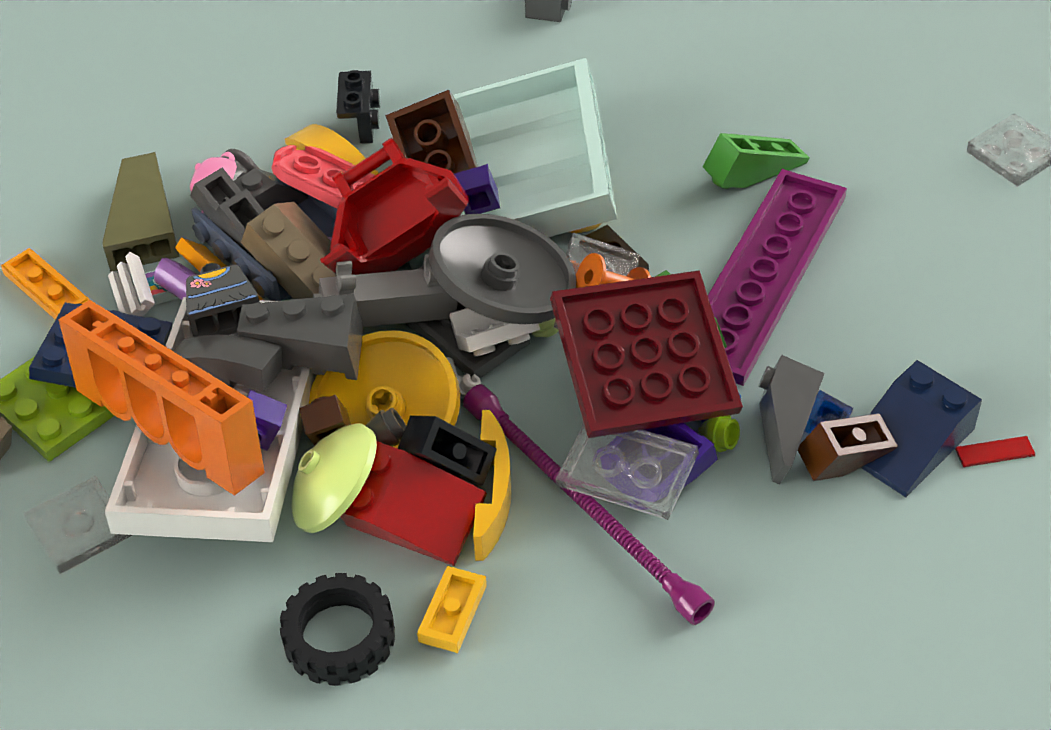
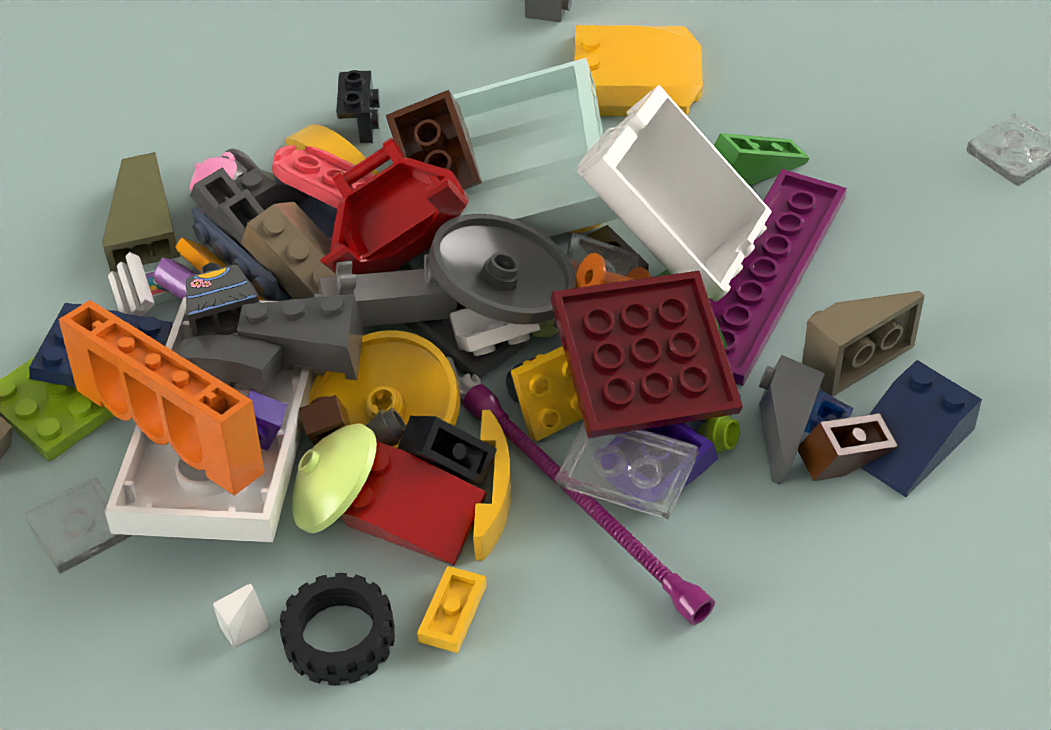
(42, 282): light orange tile -> none
(241, 615): none -> white slope
(480, 189): dark purple plate -> none
(544, 393): none -> yellow plate
(636, 59): none -> yellow wedge
(676, 192): none -> white cylinder
(860, 337): none -> dark tan slope
(995, 451): red window -> none

